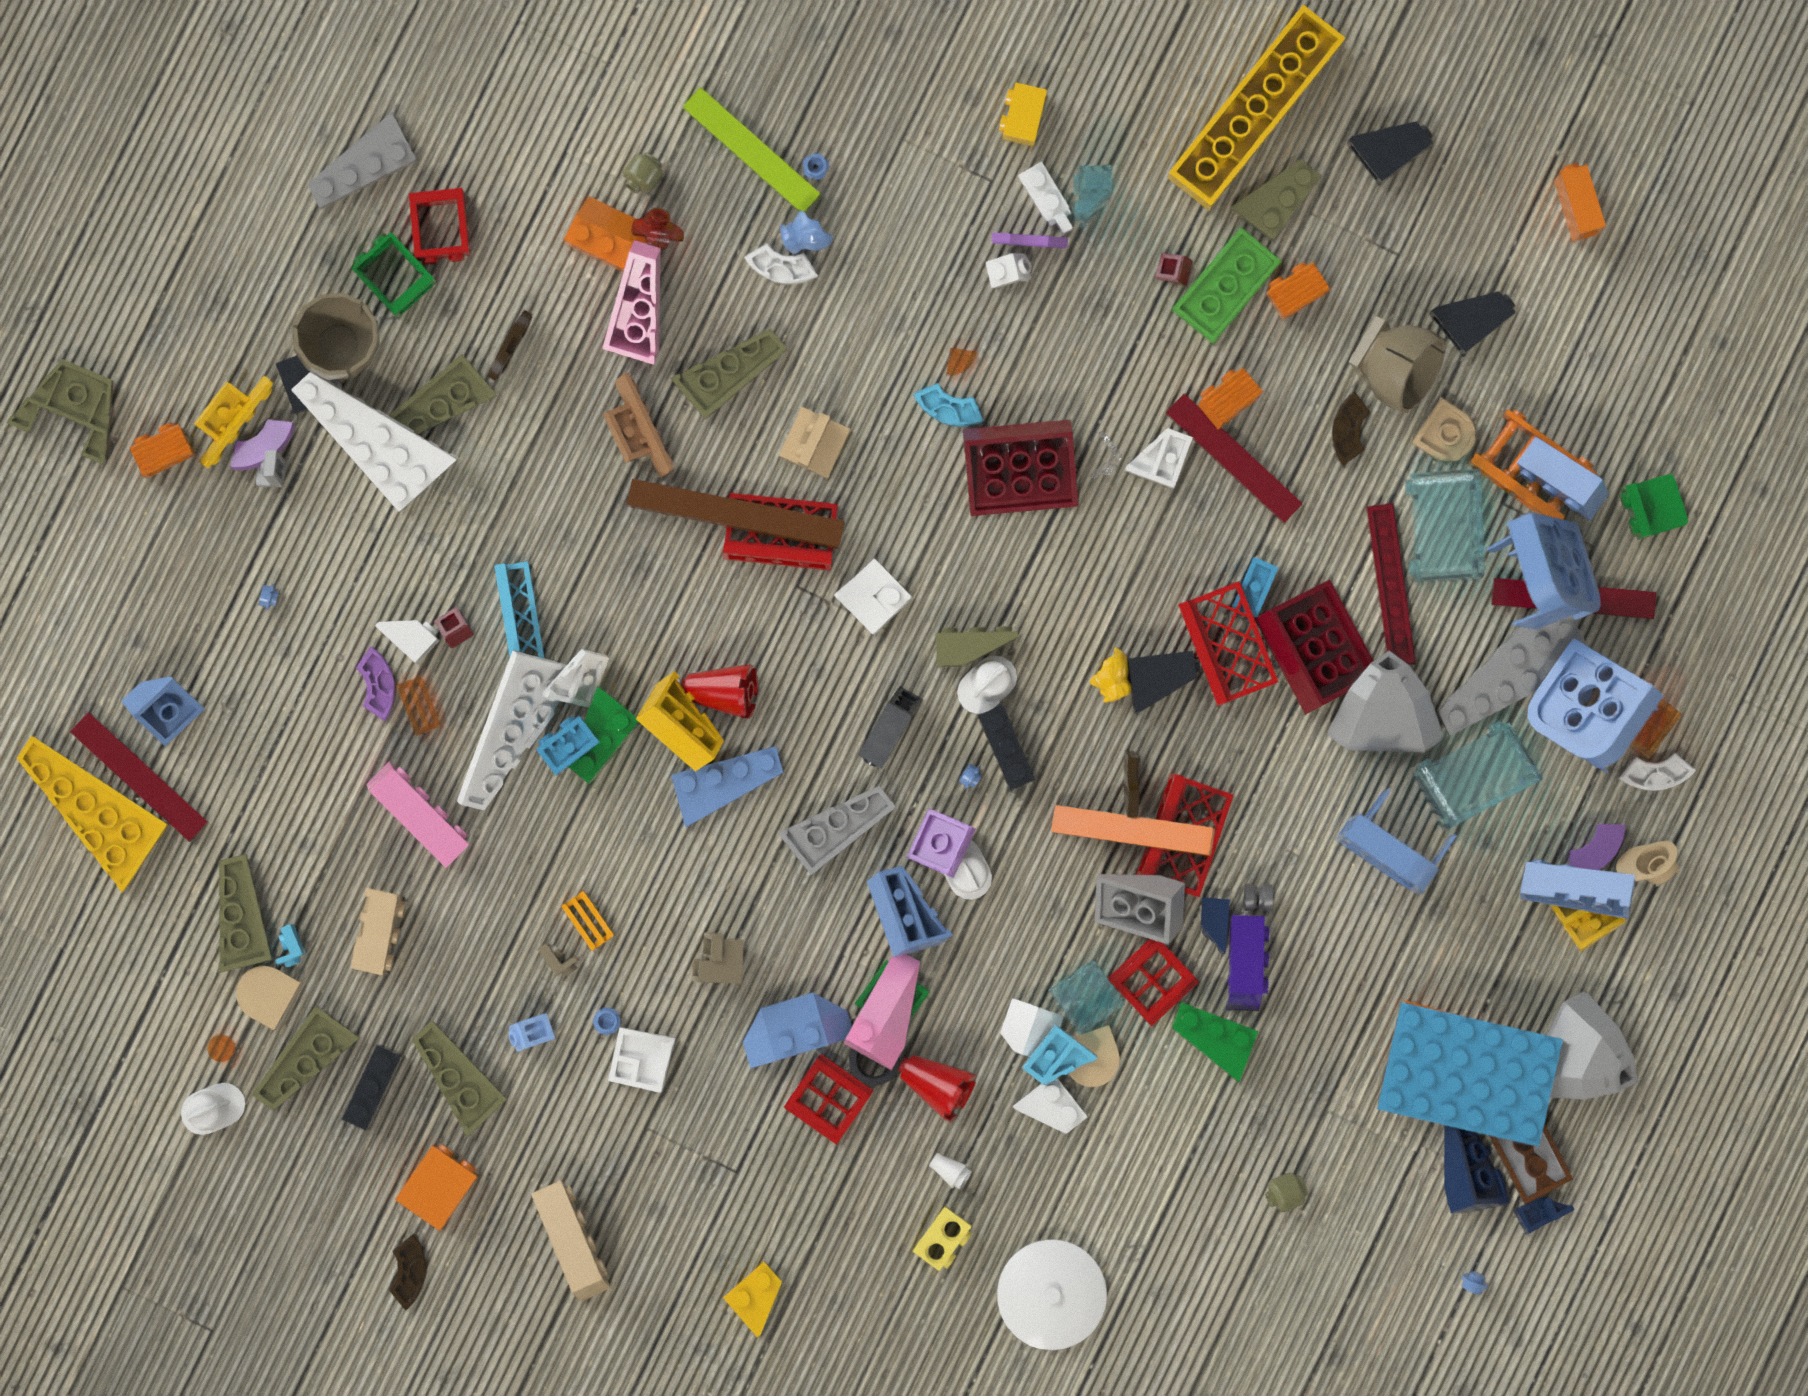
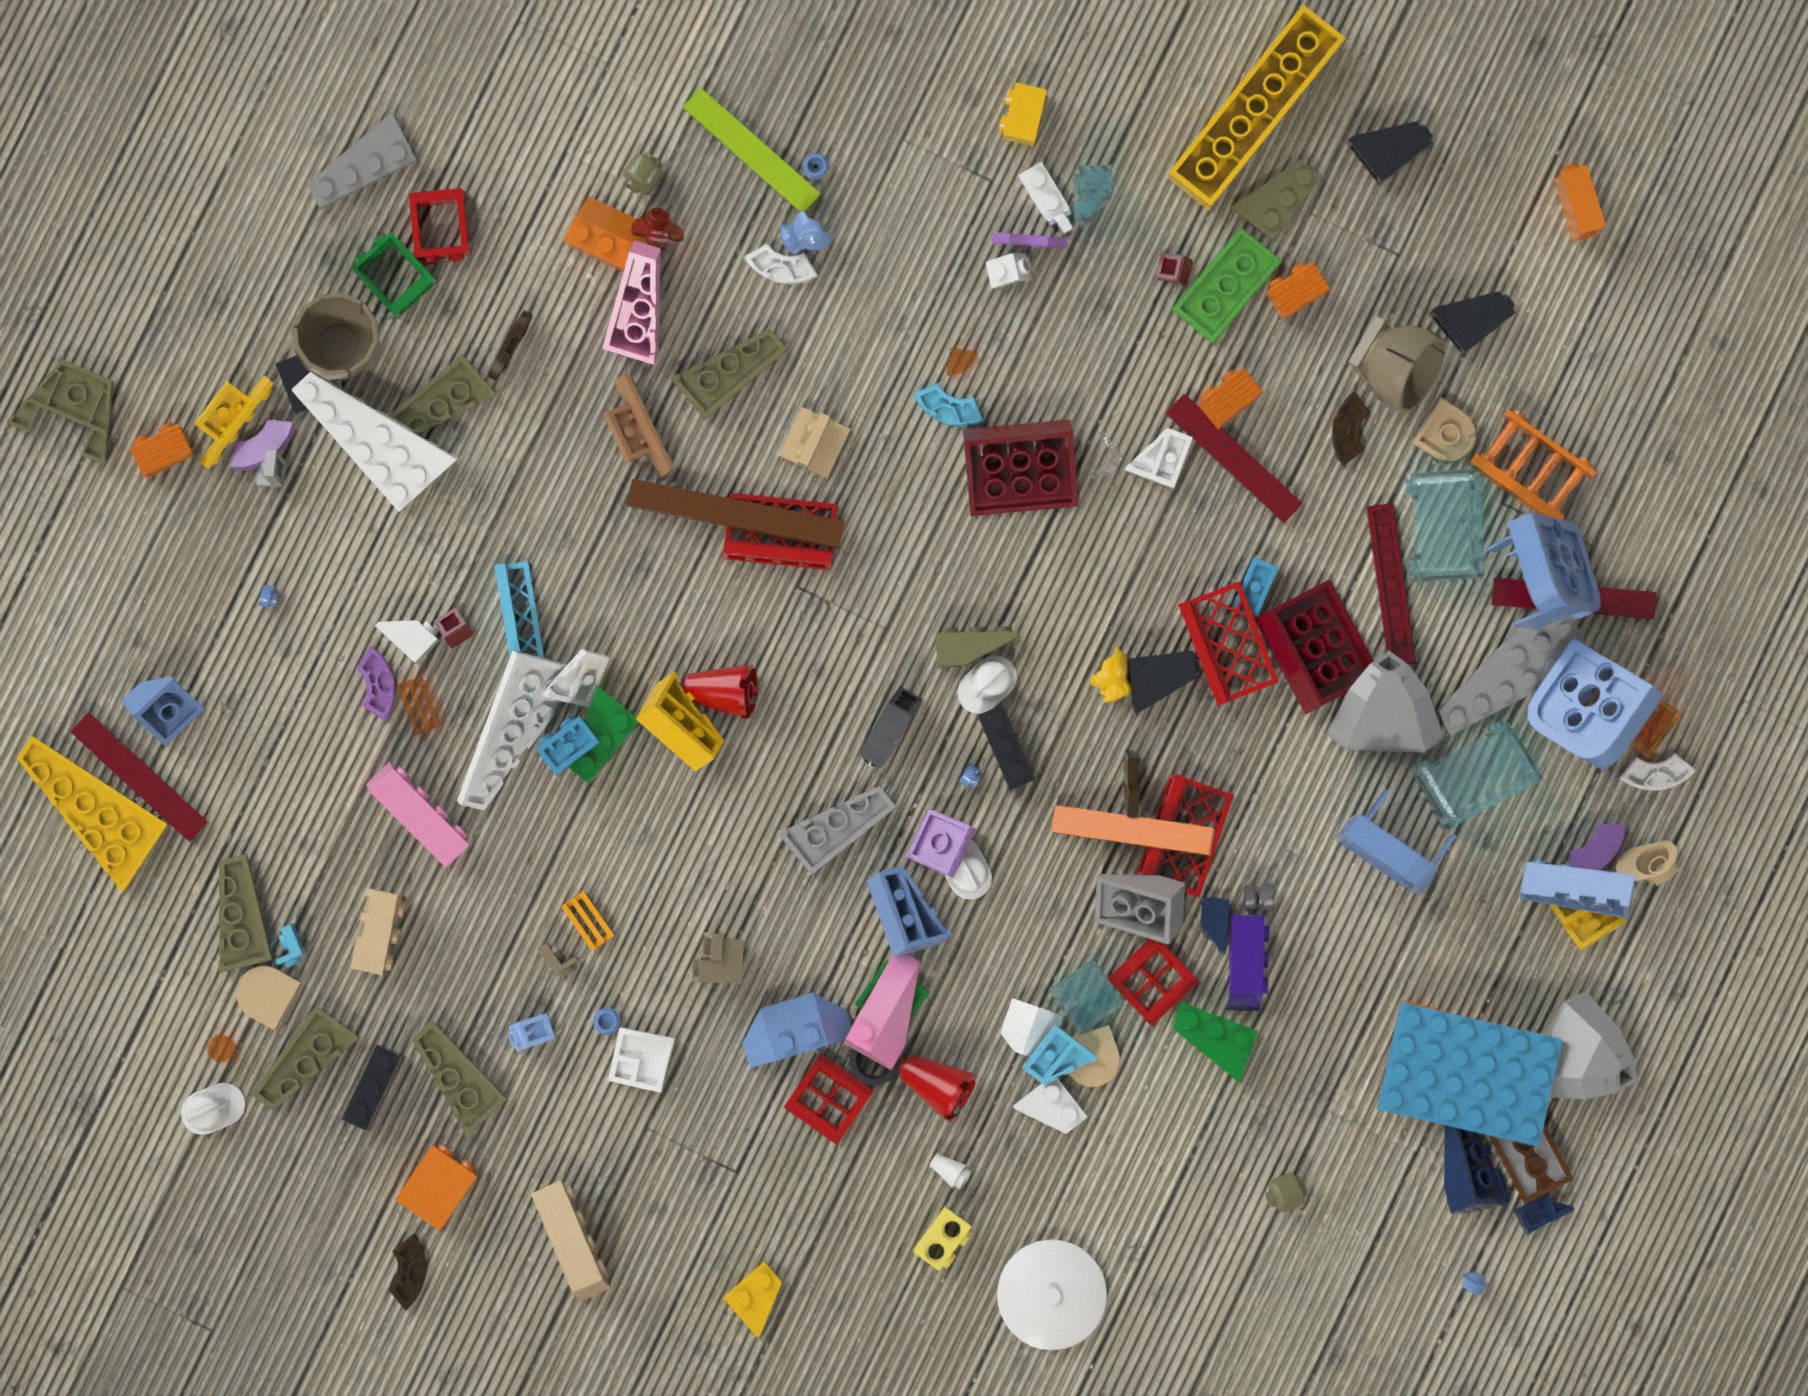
(723, 782): medium blue wing -> none
(873, 596): white plate -> none
(1563, 478): medium blue wedge -> none
(1653, 506): green bracket -> none

